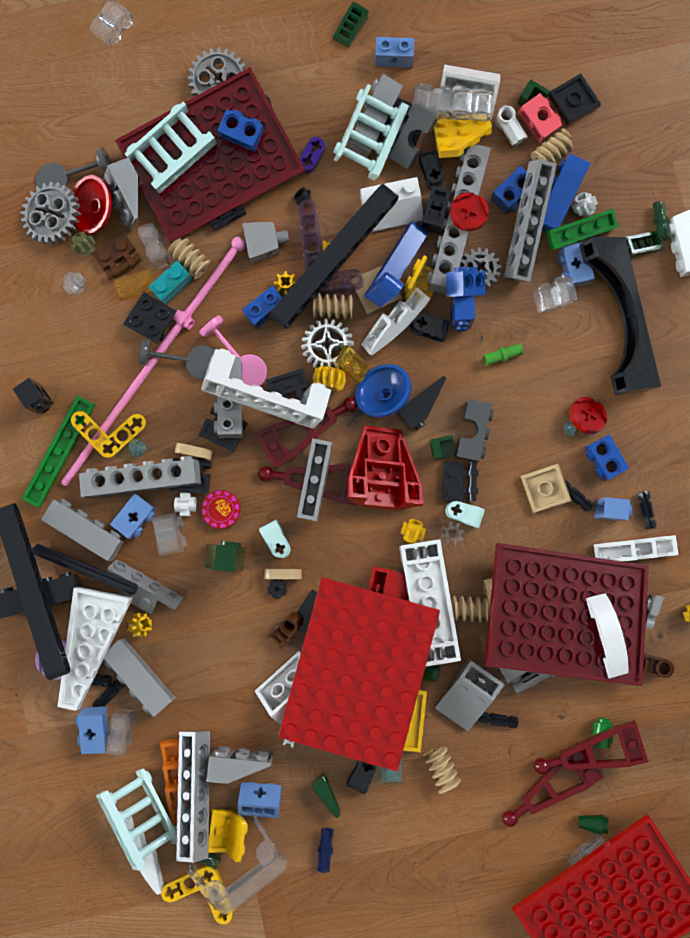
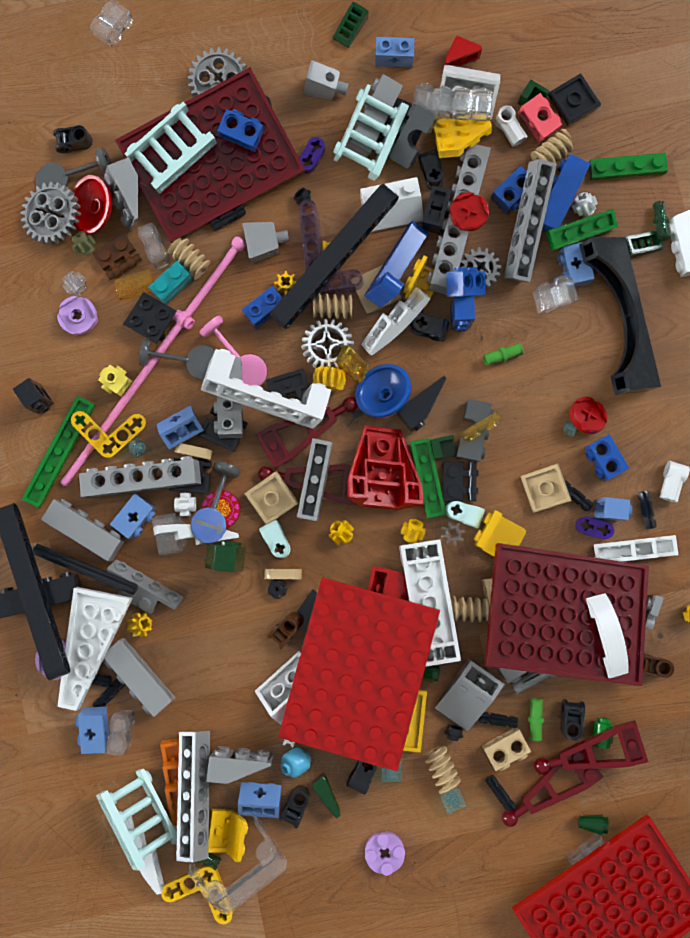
(68, 139): none -> black piece
(81, 305): none -> lavender plate
(114, 380): none -> light yellow brick
(179, 427): none -> medium blue brick
(183, 531): none -> white slope
(208, 523): none -> piece
(271, 498): none -> tan plate
(294, 809): none -> black piece
(295, 762): none -> medium azure head
(323, 82): none -> light grey torso
(325, 850): clear blue pin -> none
(341, 532): none -> yellow gear
(380, 864): none -> lavender plate
(428, 476): none -> green plate
(452, 800): none -> clear light blue plate
(454, 732): none -> black plate
(462, 52): none -> red slope
(474, 431): none -> clear yellow plate
(498, 530): none -> yellow bracket
(500, 793): none -> black axle
(503, 743): none -> tan brick
(536, 719): none -> bright green pin
(572, 717): none -> black piece
(595, 523): none -> dark purple beam
(628, 166): none -> green plate
(675, 476): none -> white piece

